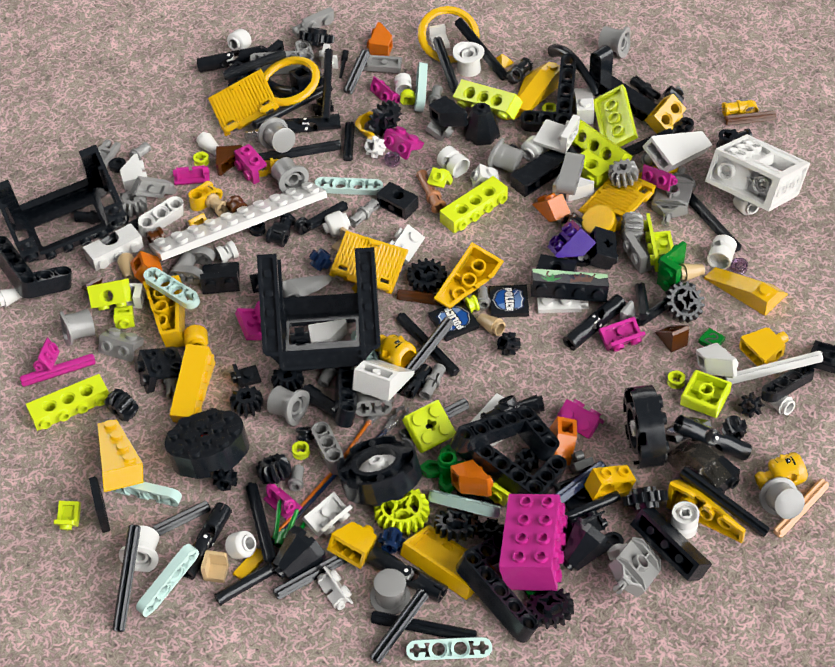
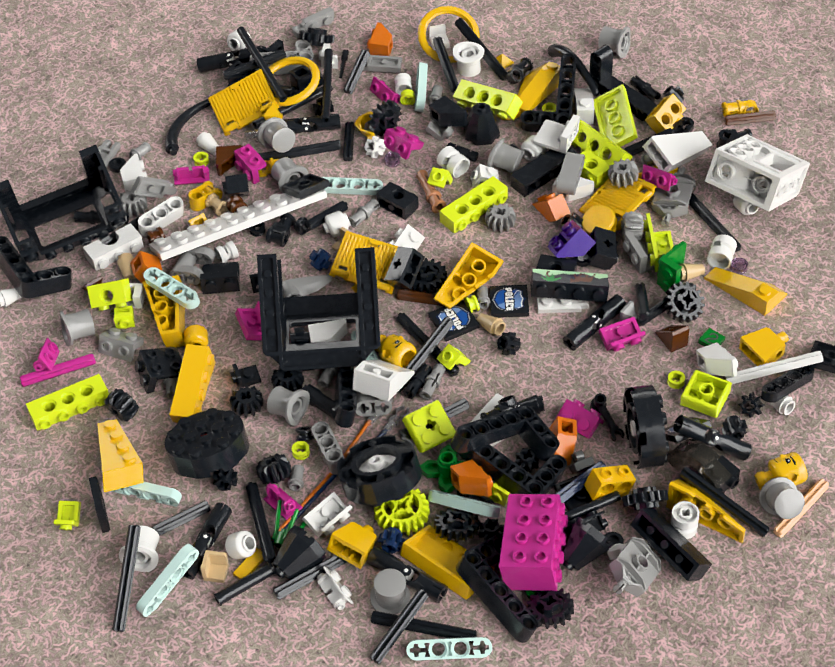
(171, 139): none -> black animal
(236, 185): none -> black brick
(262, 64): none -> black piece
(272, 112): none -> yellow slope
(305, 186): none -> black tile
(404, 268): none -> black brick
(452, 356): none -> neon yellow bracket
(472, 155): none -> black axle
(500, 217): none -> light grey gear
(599, 404): none -> black brick

